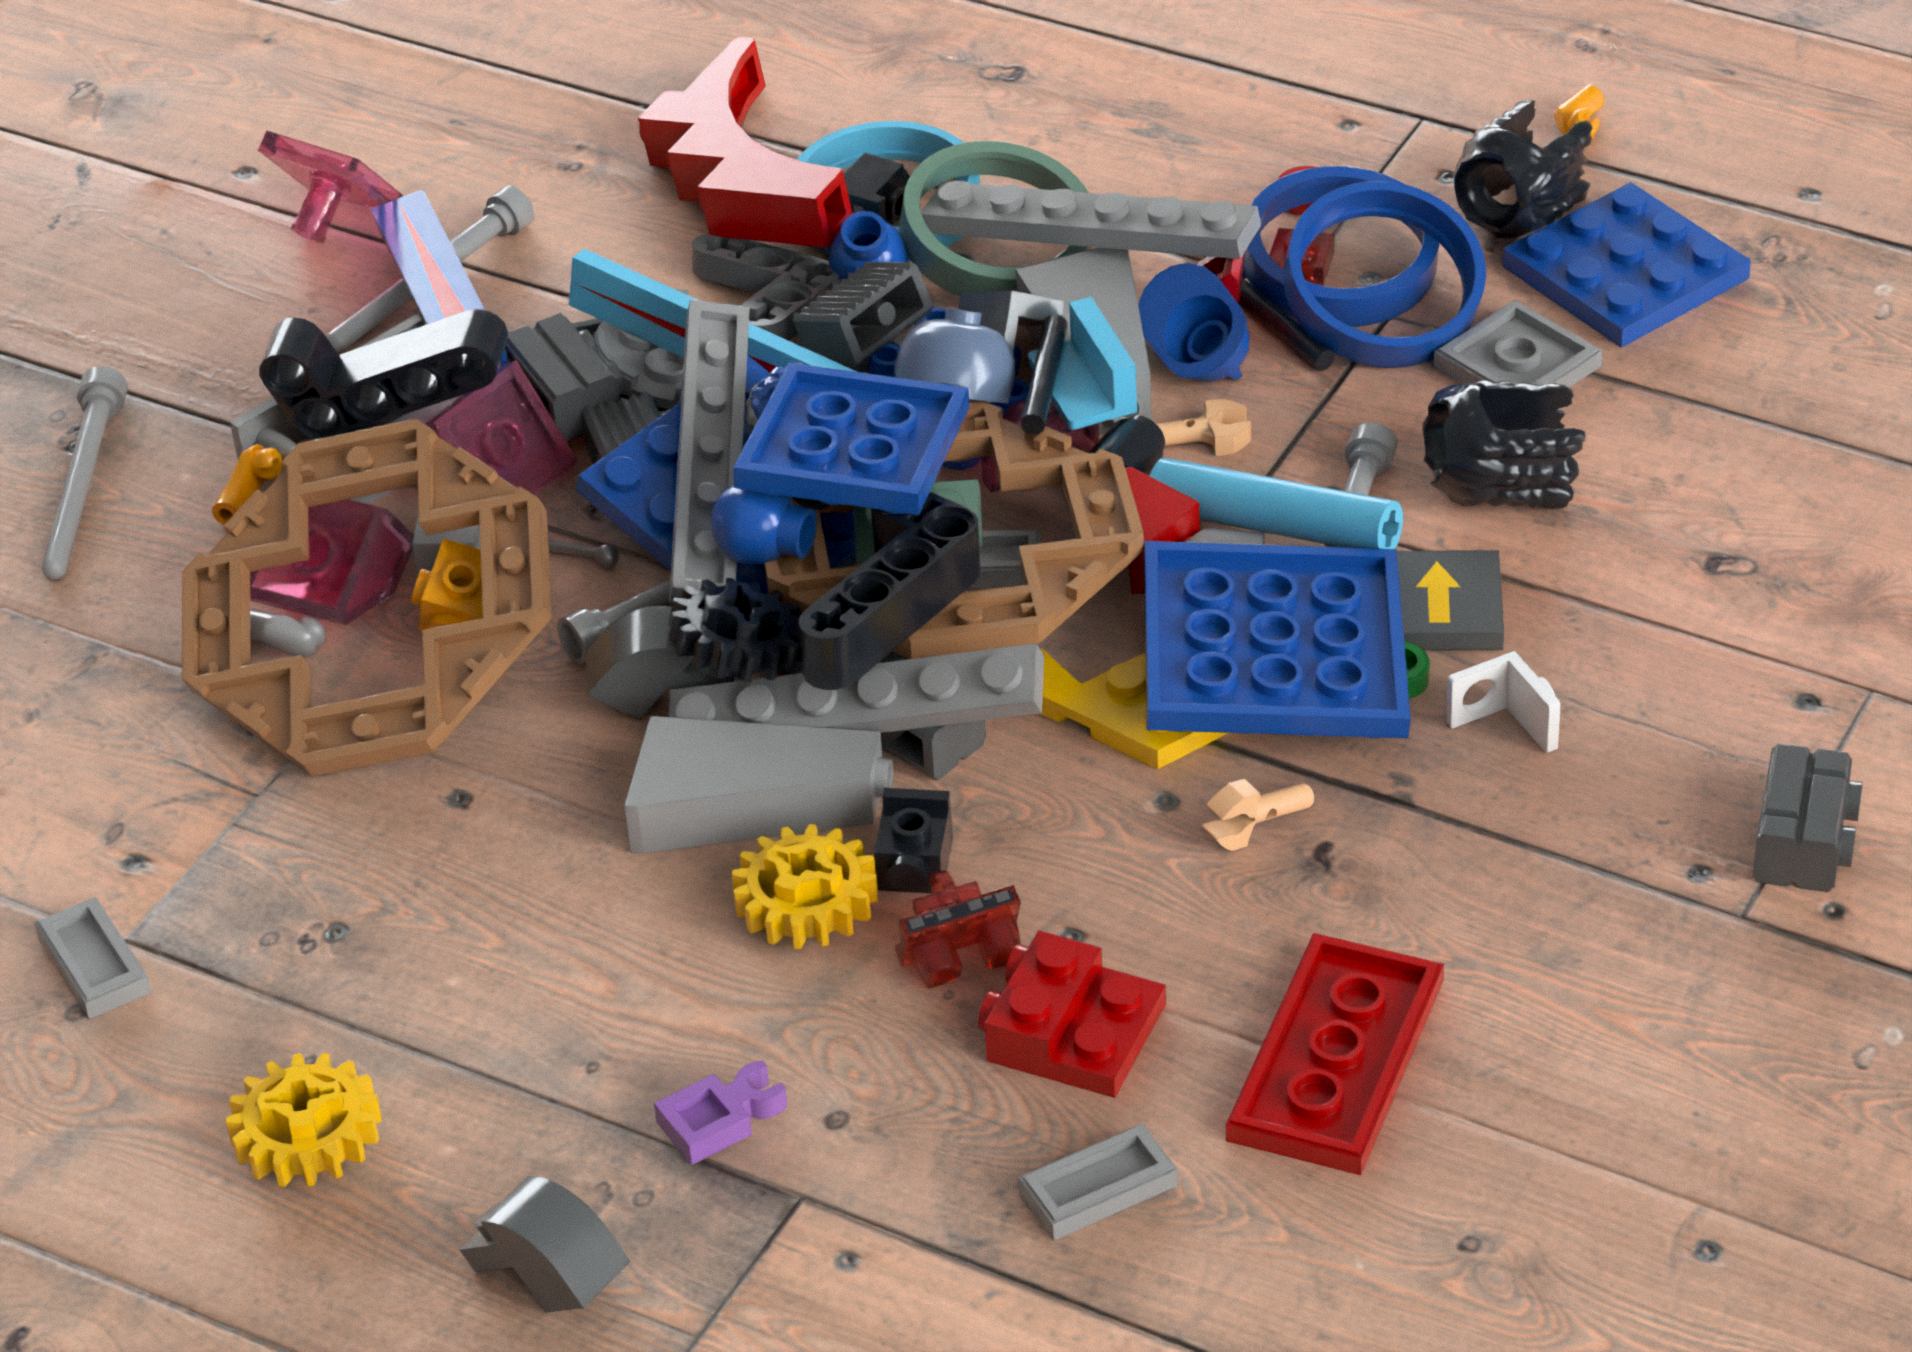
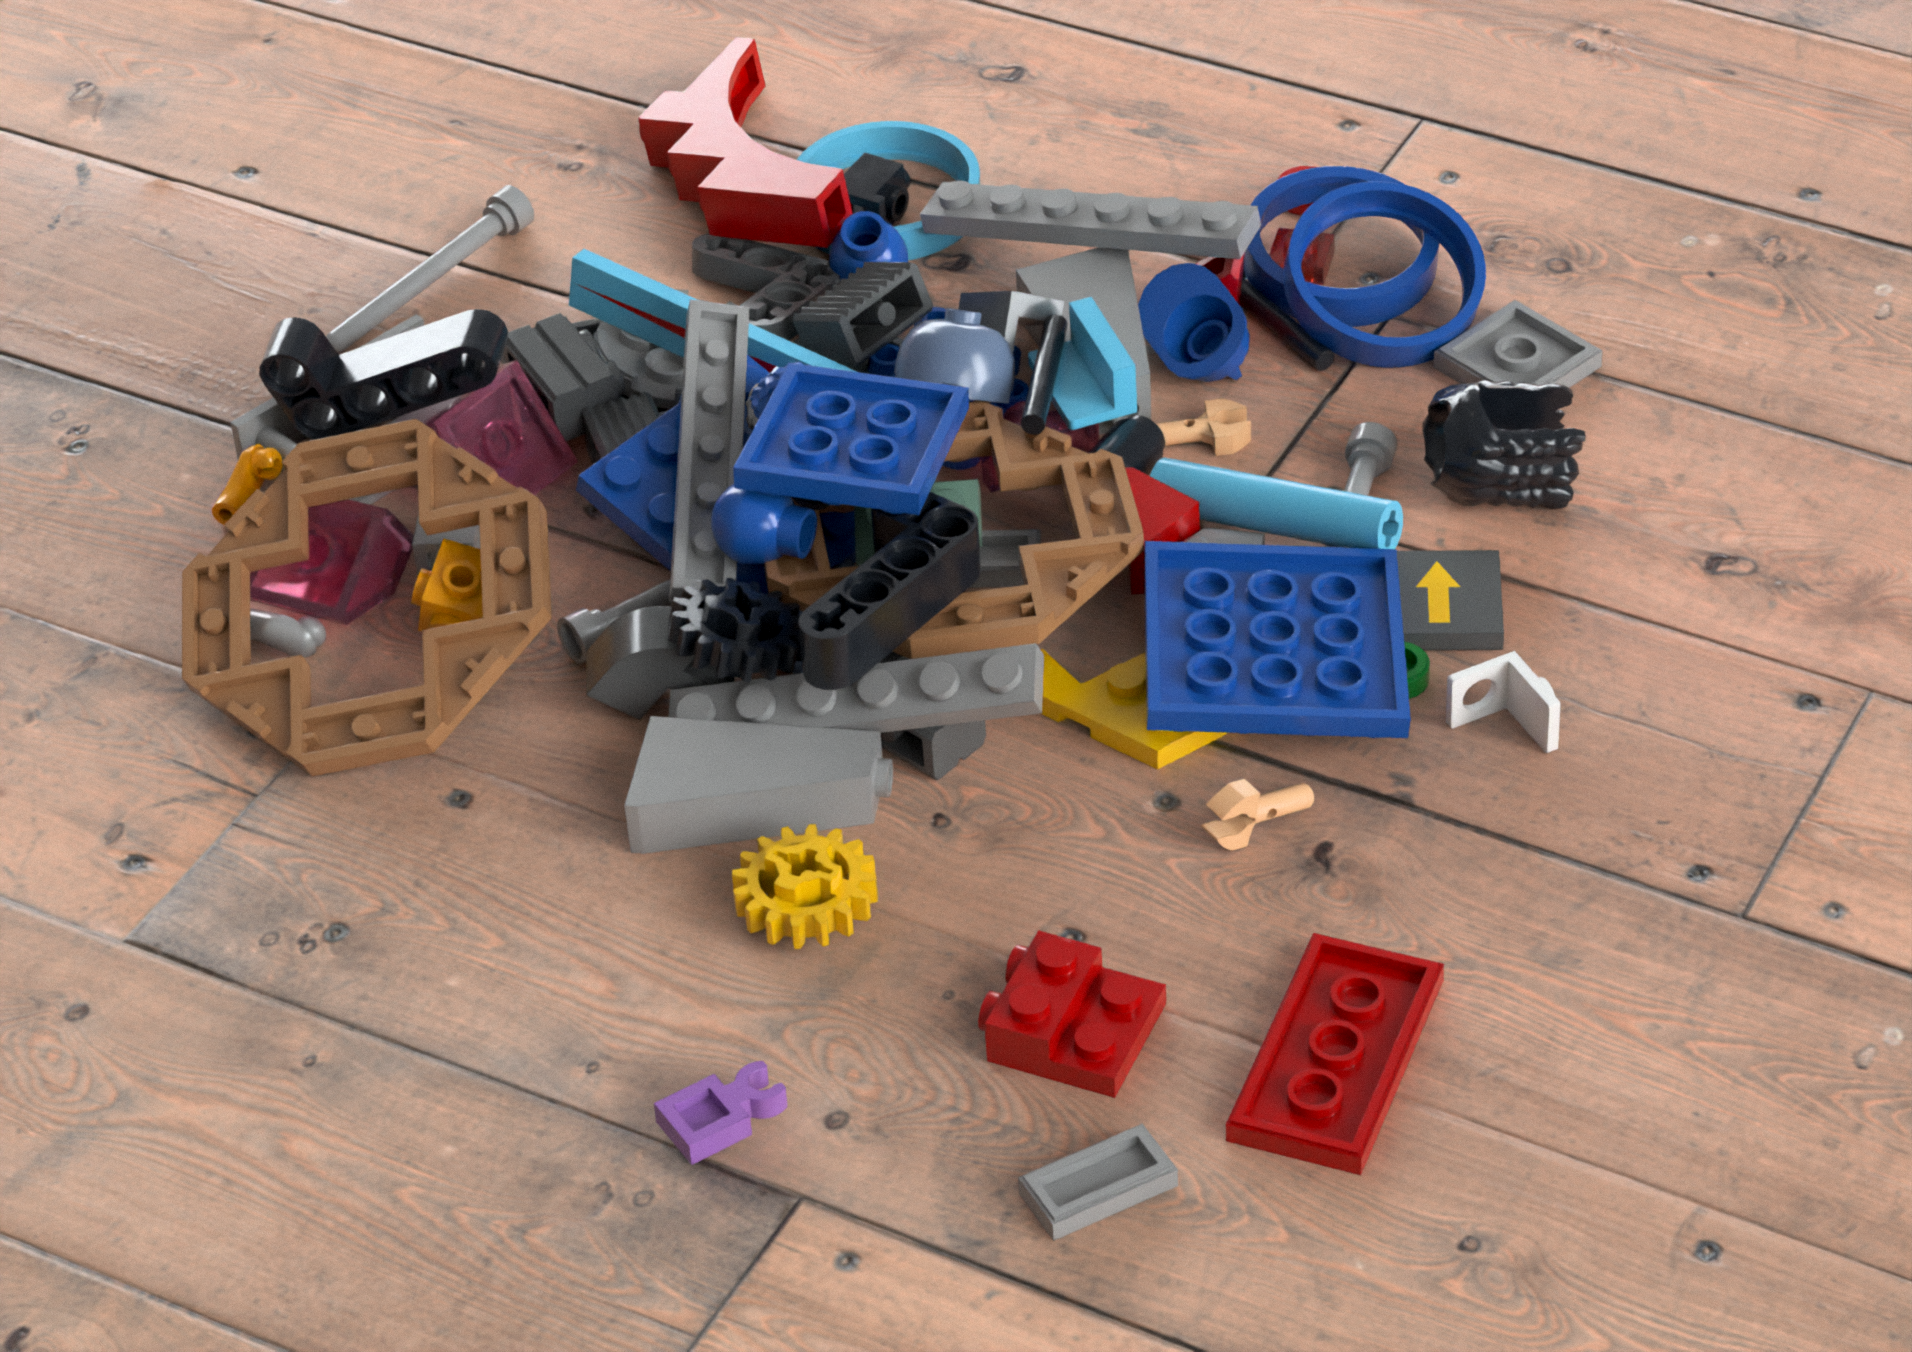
(92, 958): light grey tile -> none
(100, 397): light grey piece -> none
(304, 1119): yellow gear -> none
(328, 179): clear pink tile -> none
(426, 258): tile -> none
(550, 1242): dark grey brick -> none
(605, 555): flat silver hinge -> none
(912, 839): black brick -> none
(954, 920): clear red hips -> none
(997, 158): sand green piece -> none
(1544, 178): black piece -> none
(1580, 108): light orange arm -> none
(1626, 264): blue plate -> none
(1804, 817): dark grey brick -> none

